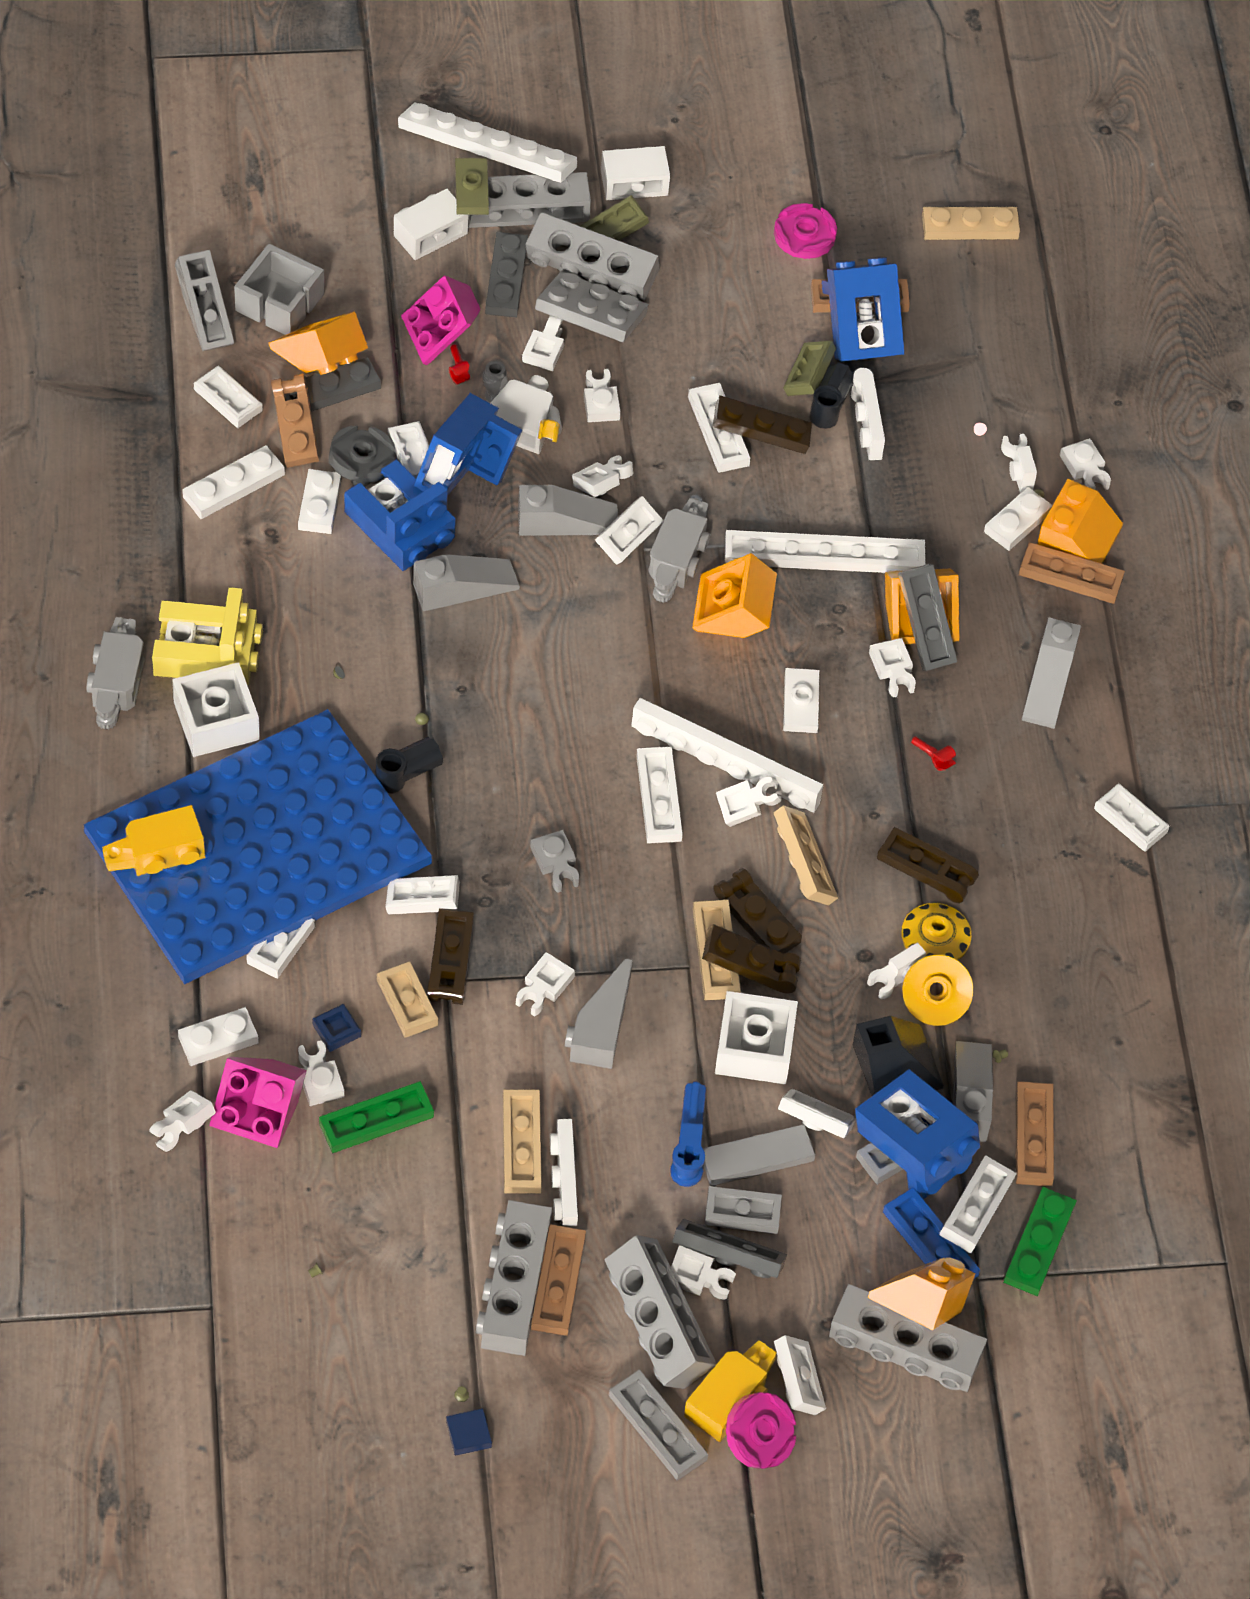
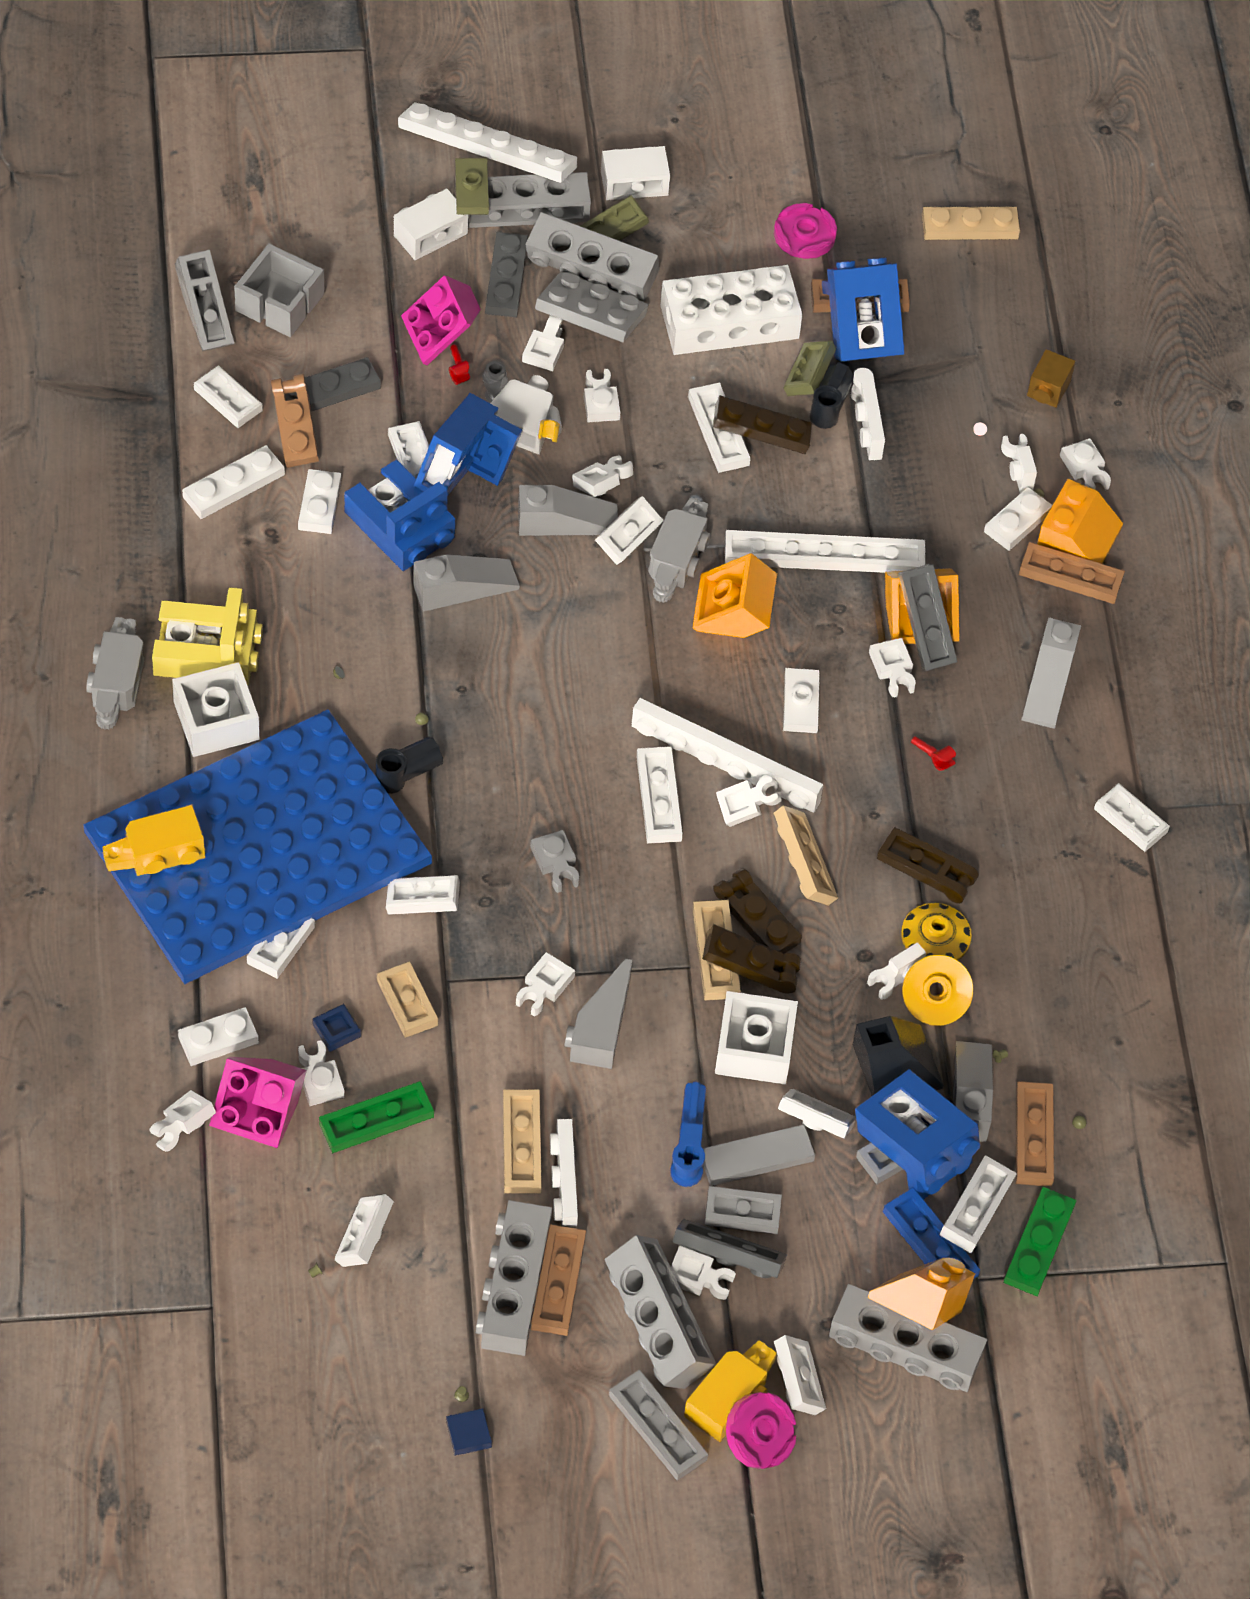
(322, 344): light orange slope -> none
(359, 468): dark grey plate -> none
(364, 1230): none -> white plate
(450, 955): dark brown plate -> none
(731, 309): none -> white brick
(1051, 378): none -> pearl gold brick
(1079, 1122): none -> olive piece

